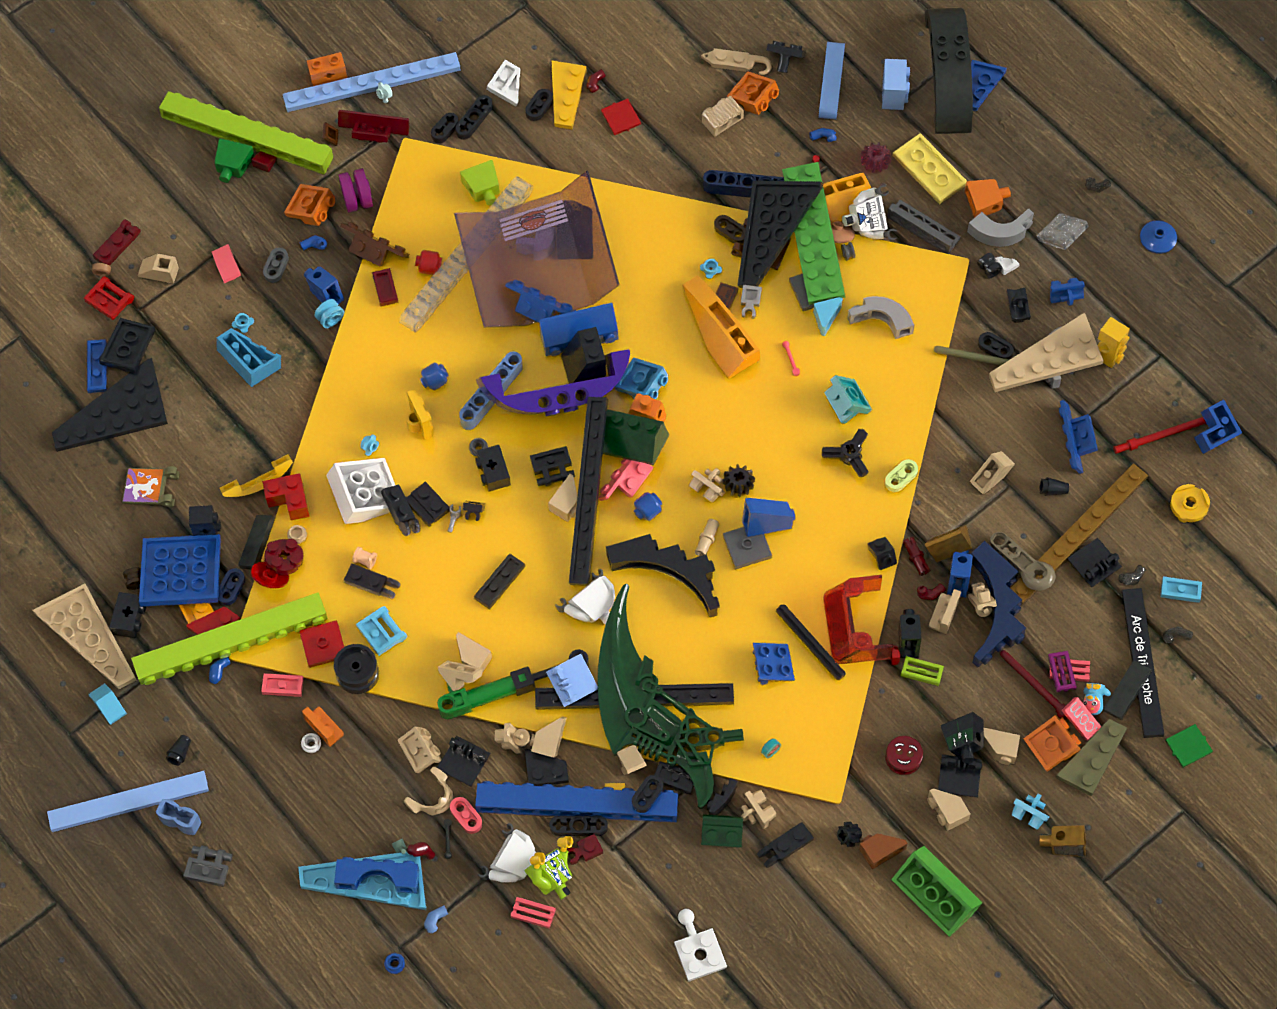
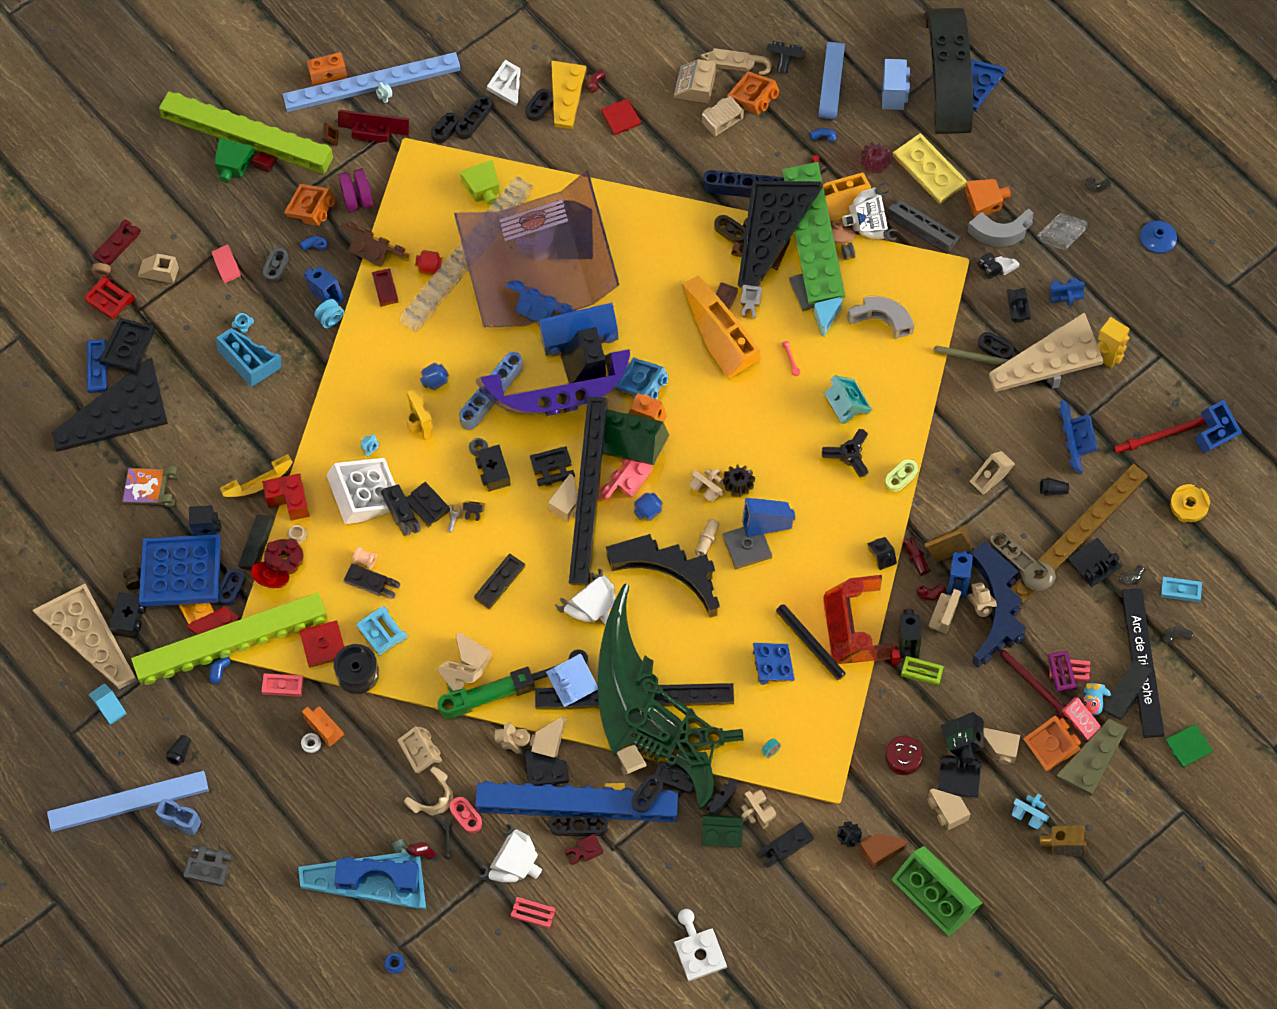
(432, 918): medium blue arm -> none
(463, 760): black hinge -> none
(552, 870): torso -> none
(696, 81): none -> tan slope
(710, 263): medium azure plate -> none

